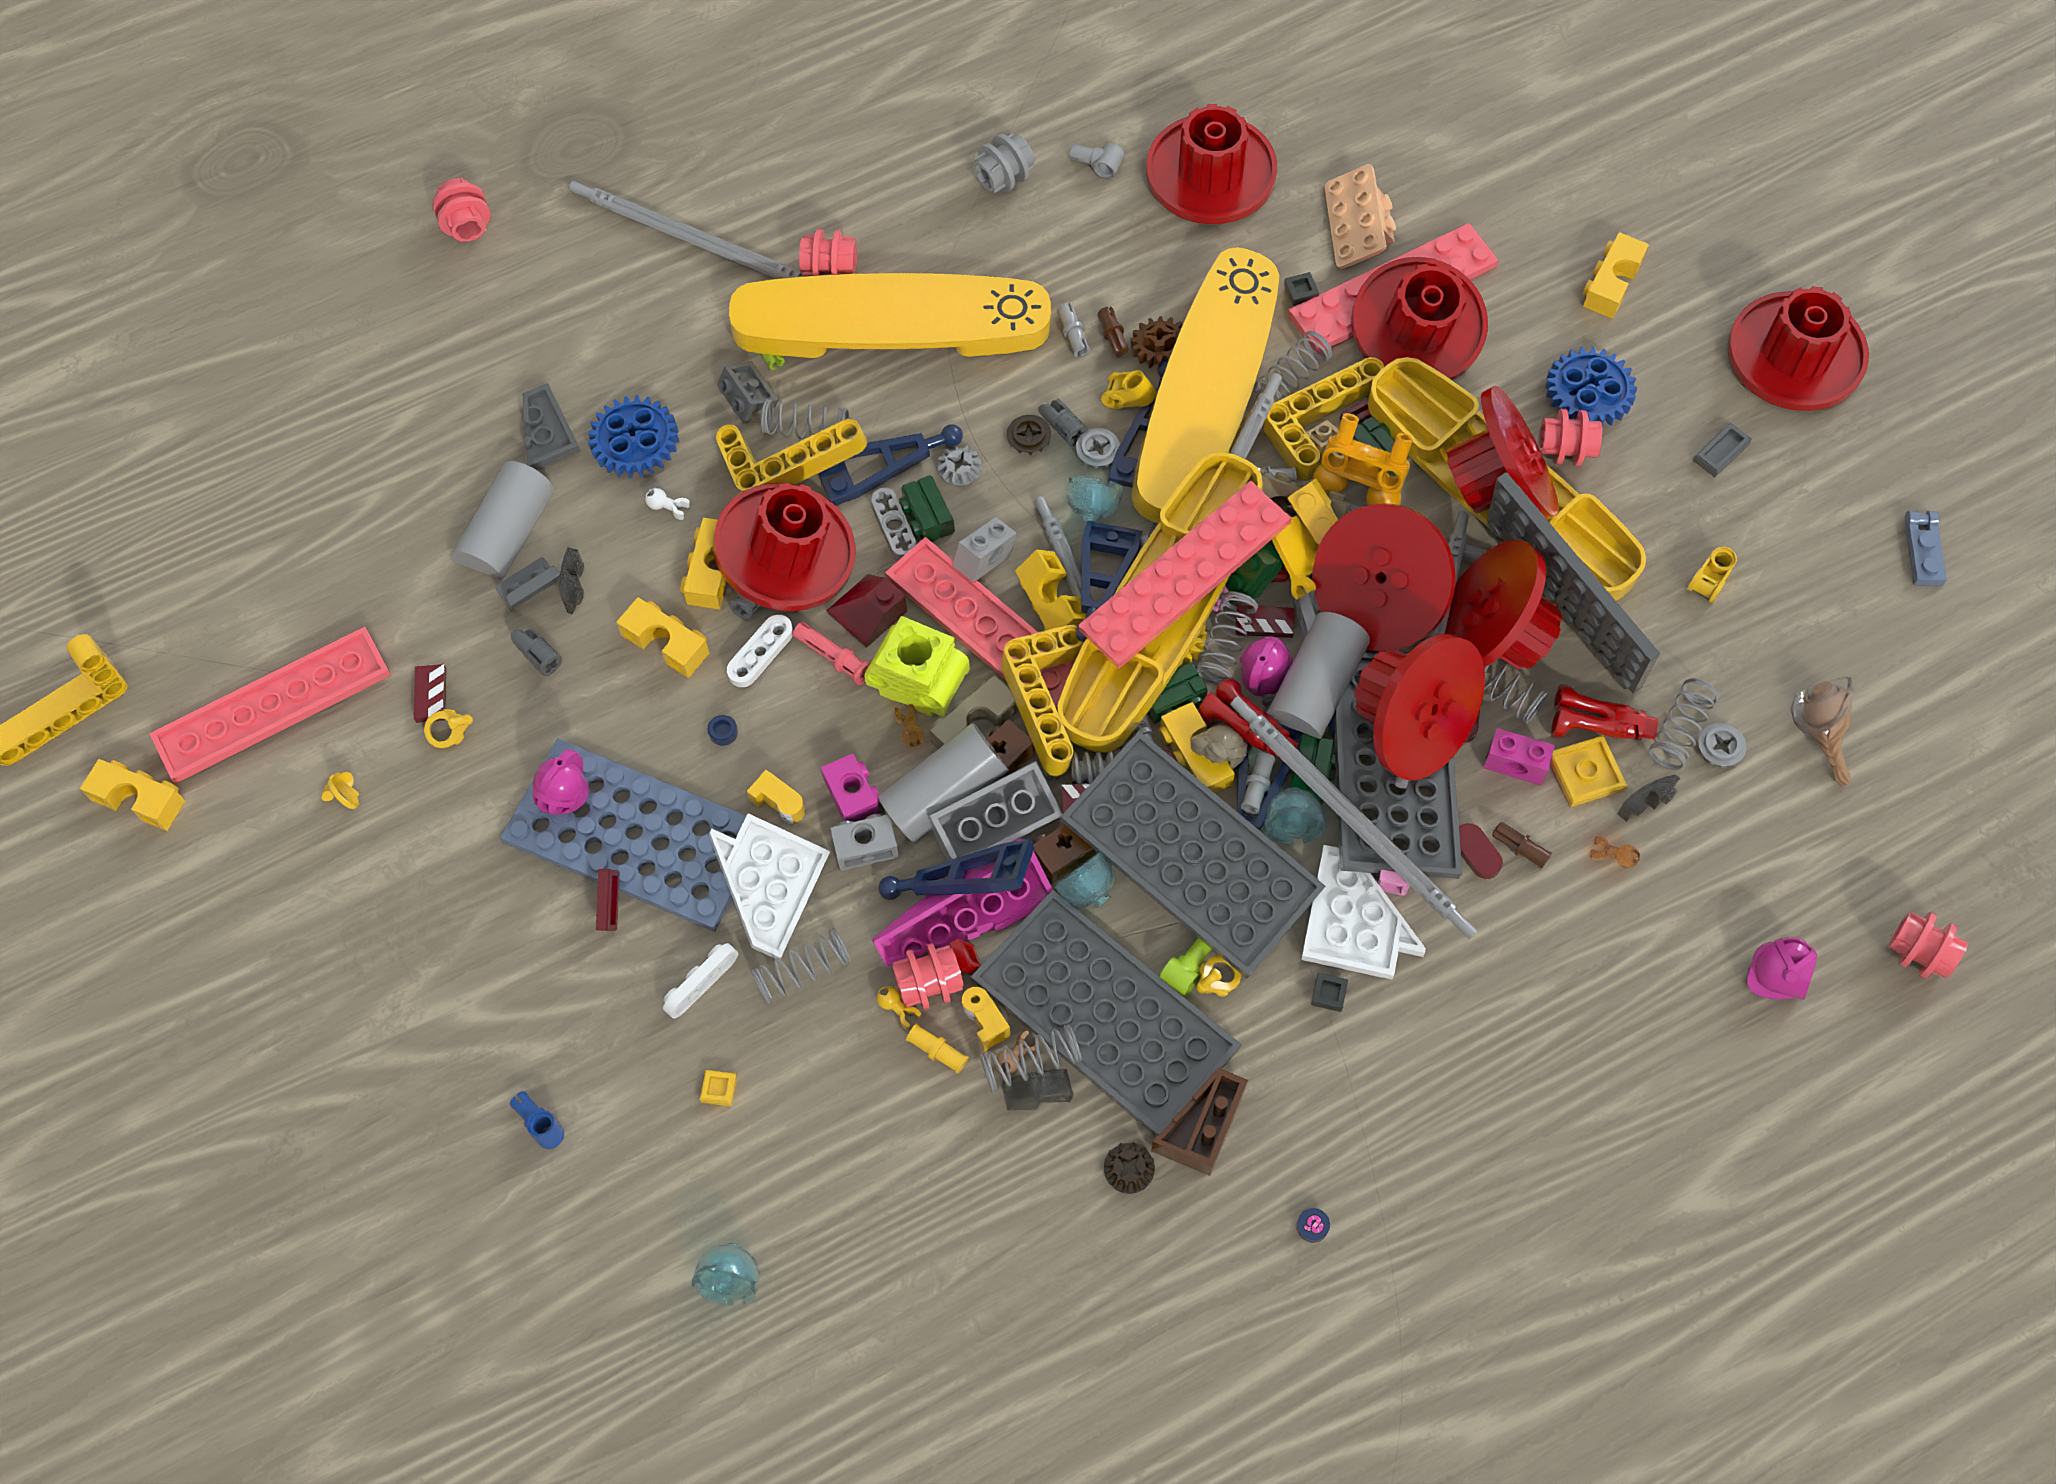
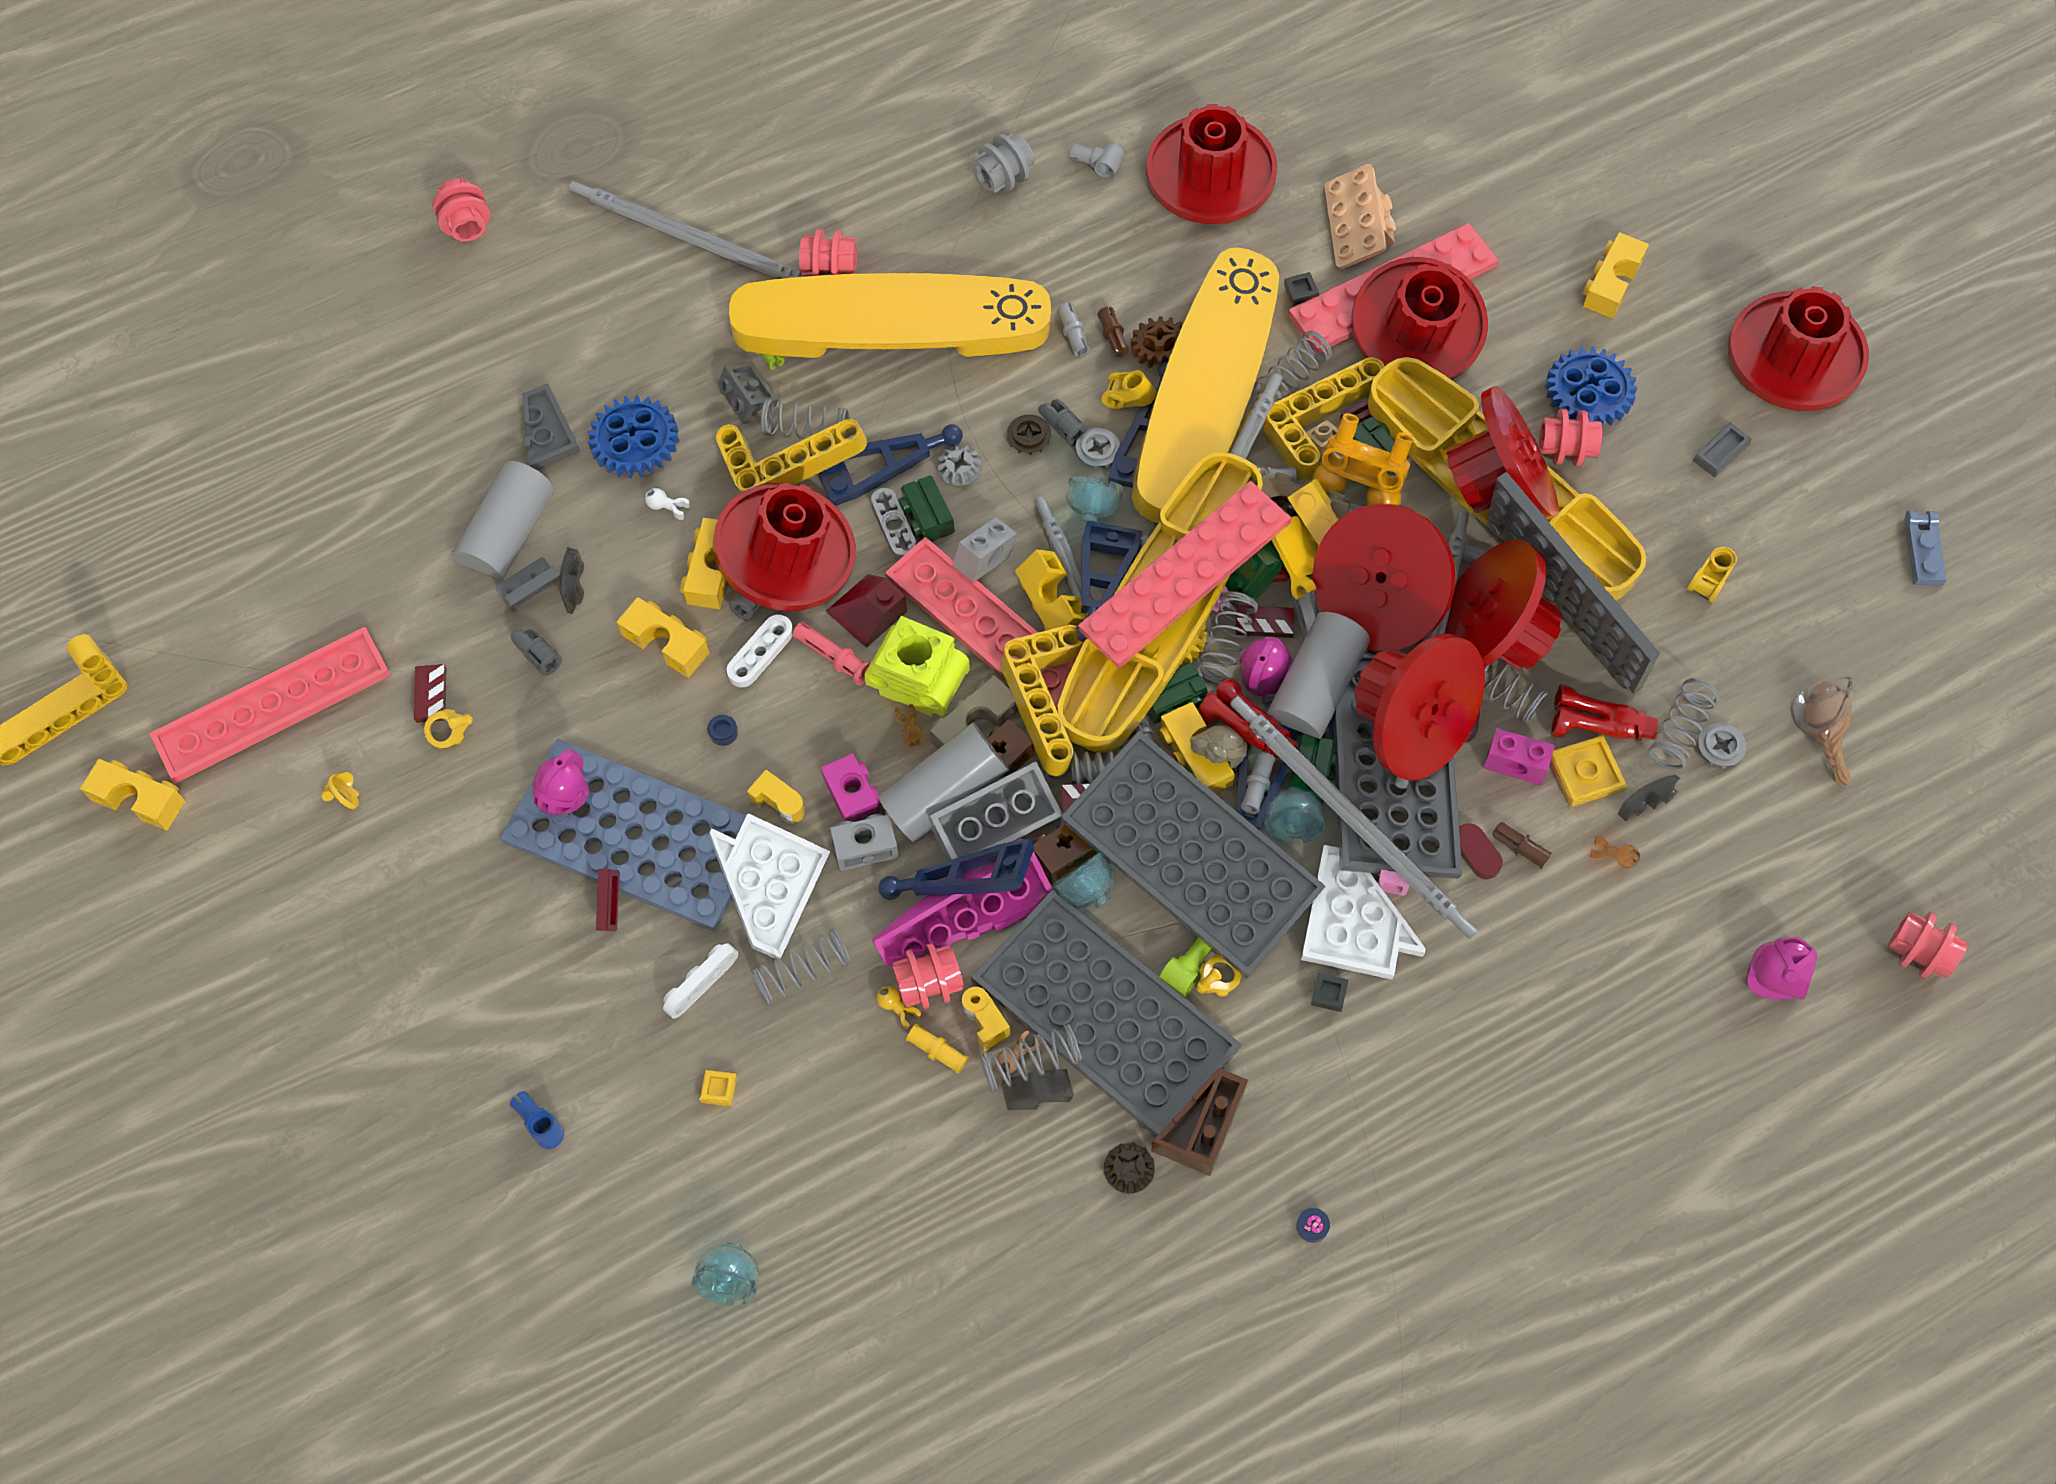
(965, 956): red tile -> none

